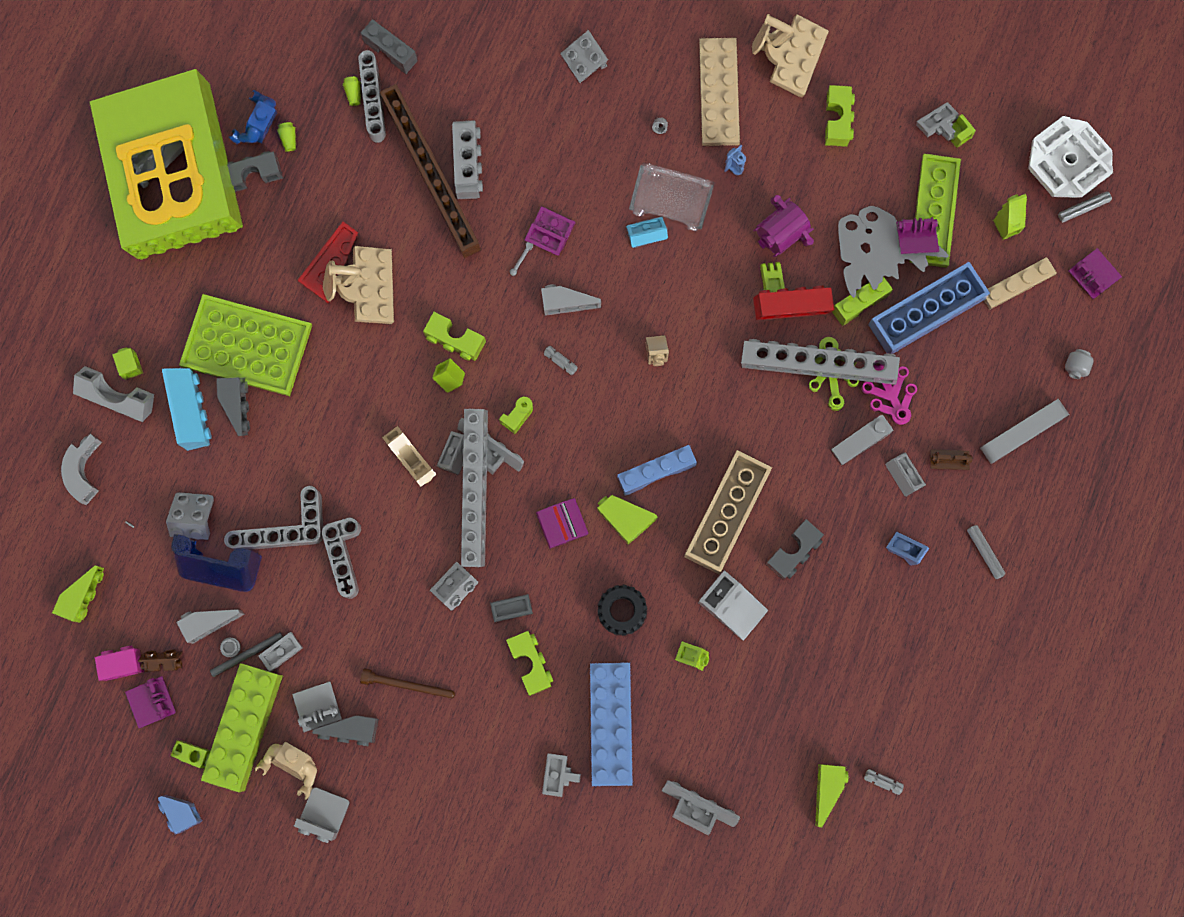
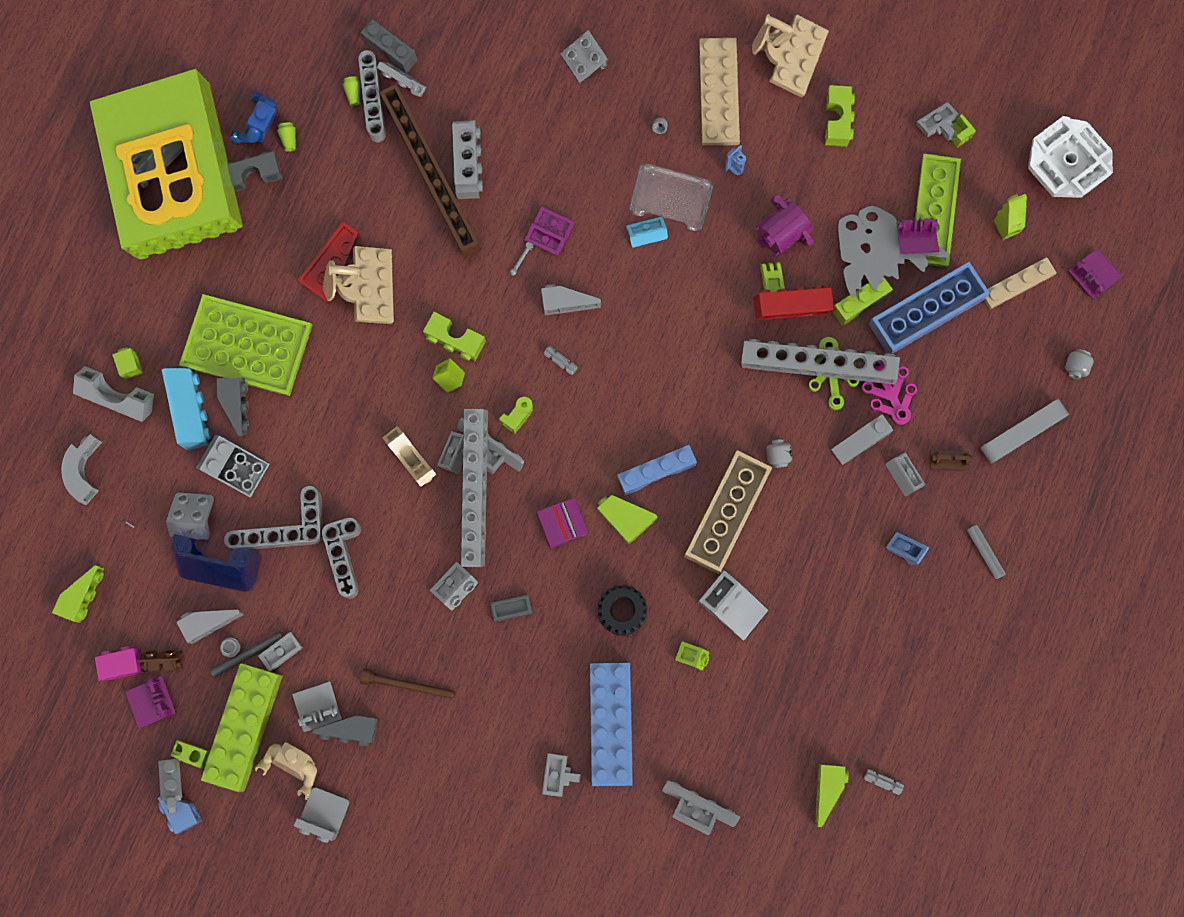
(170, 783): none -> light grey hinge
(232, 465): none -> light grey slope
(402, 78): none -> light grey hinge
(537, 679): lime arch -> none
(657, 350): tan slope -> none
(779, 453): none -> light grey head
(807, 538): dark grey arch -> none
(1085, 206): light grey axle -> none

